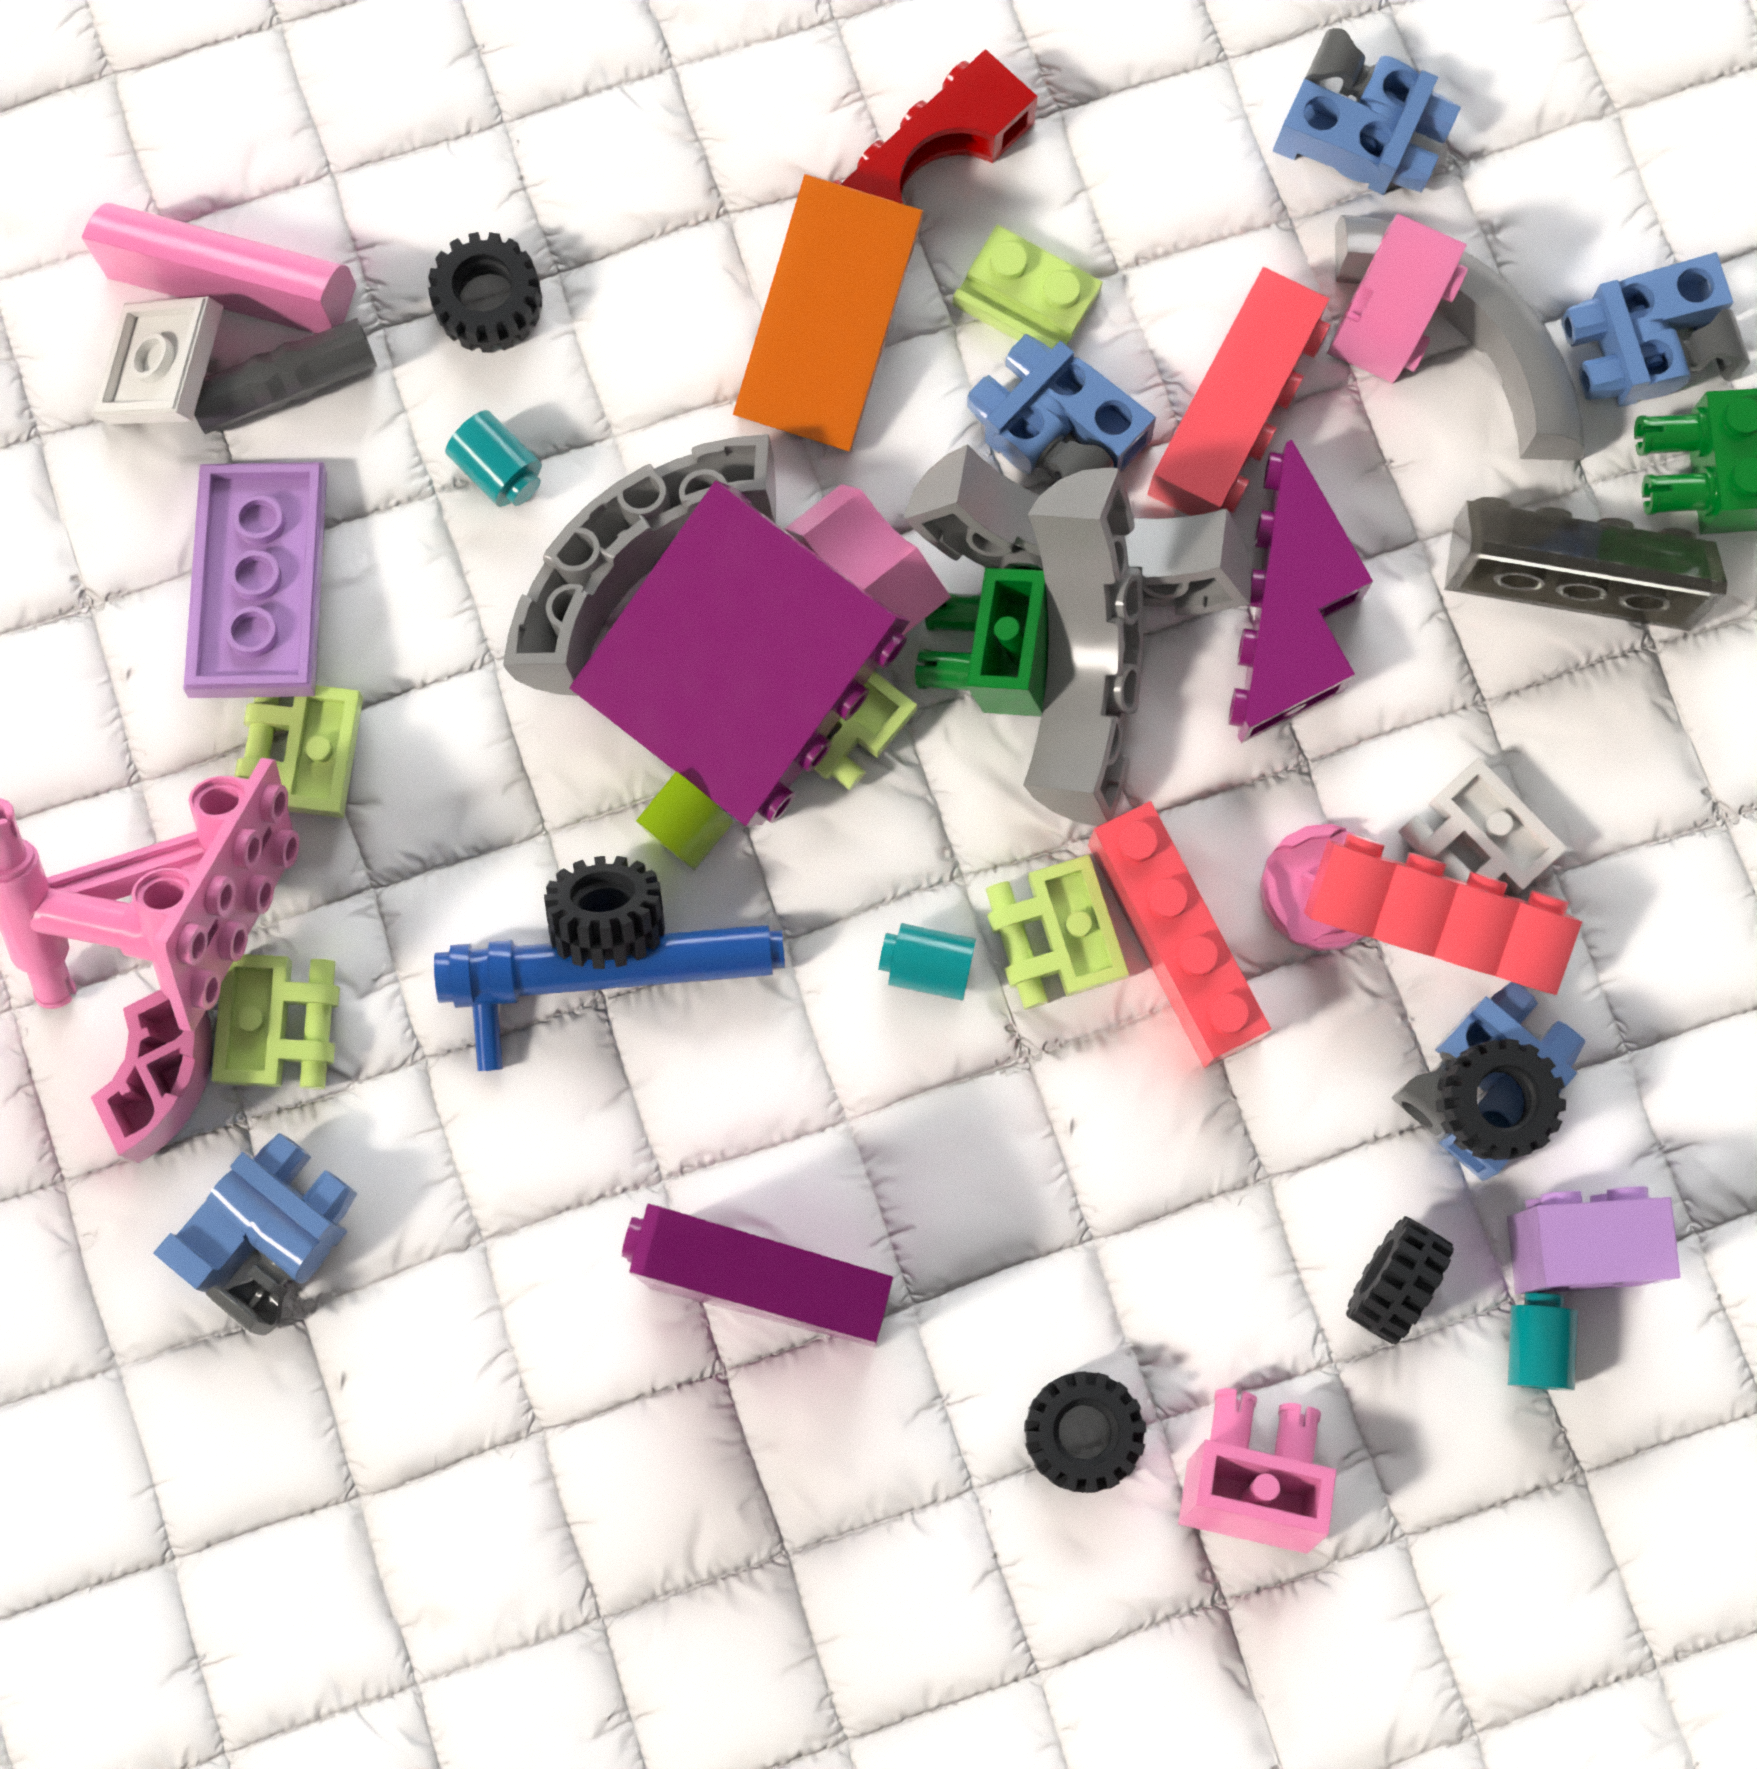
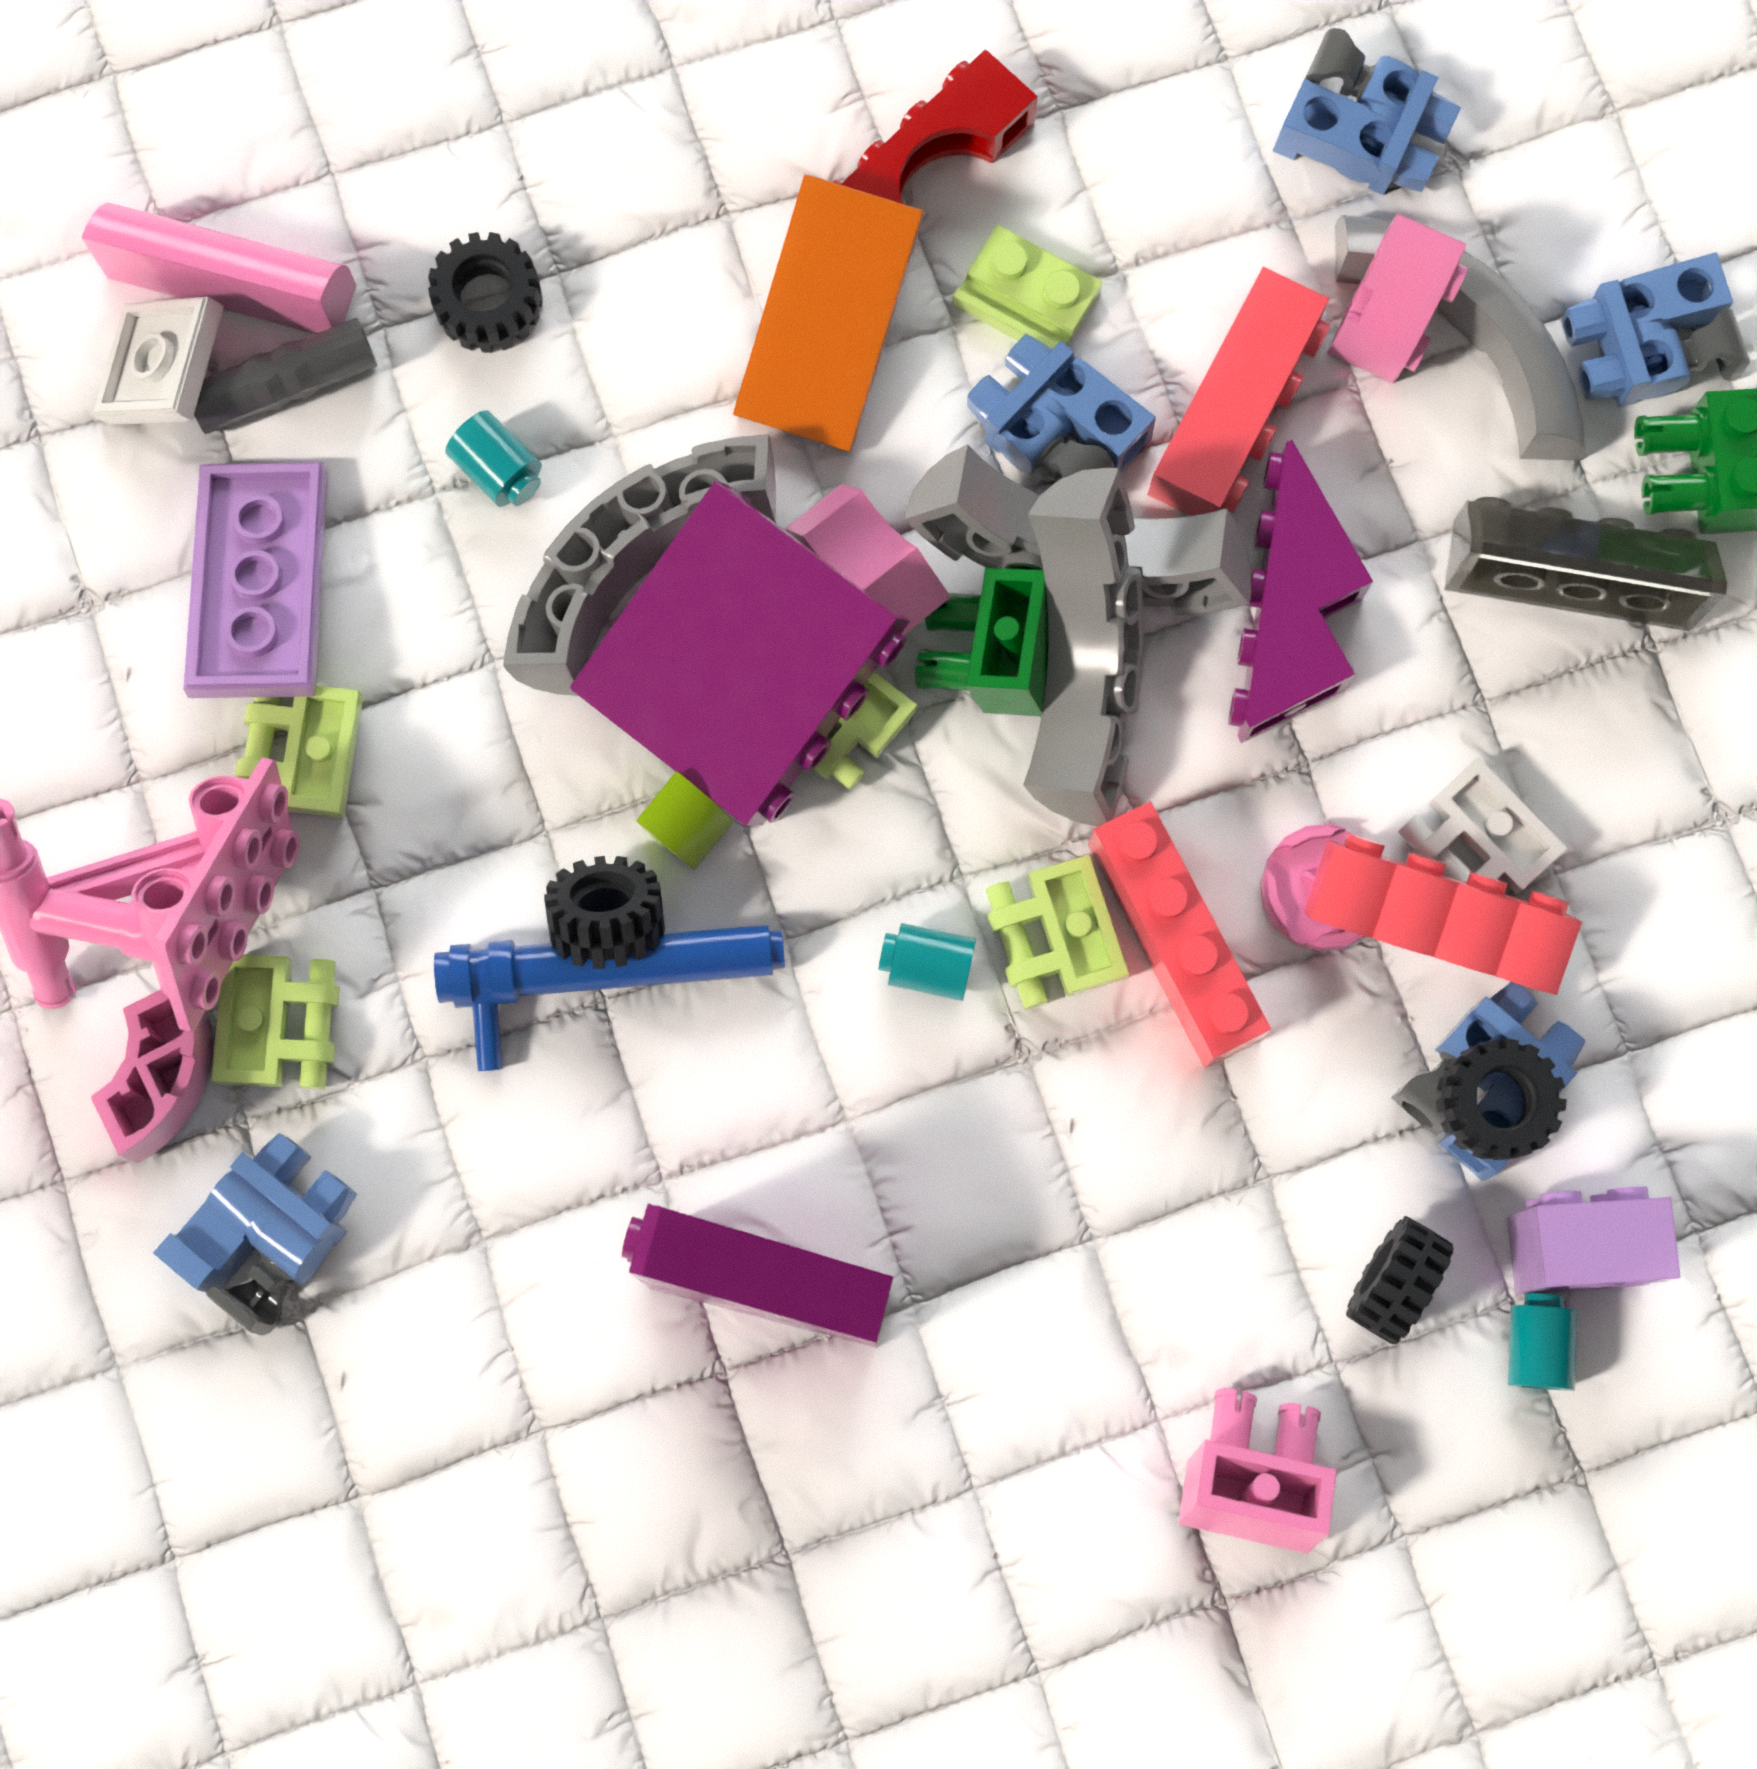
(1125, 1426): black tyre -> none

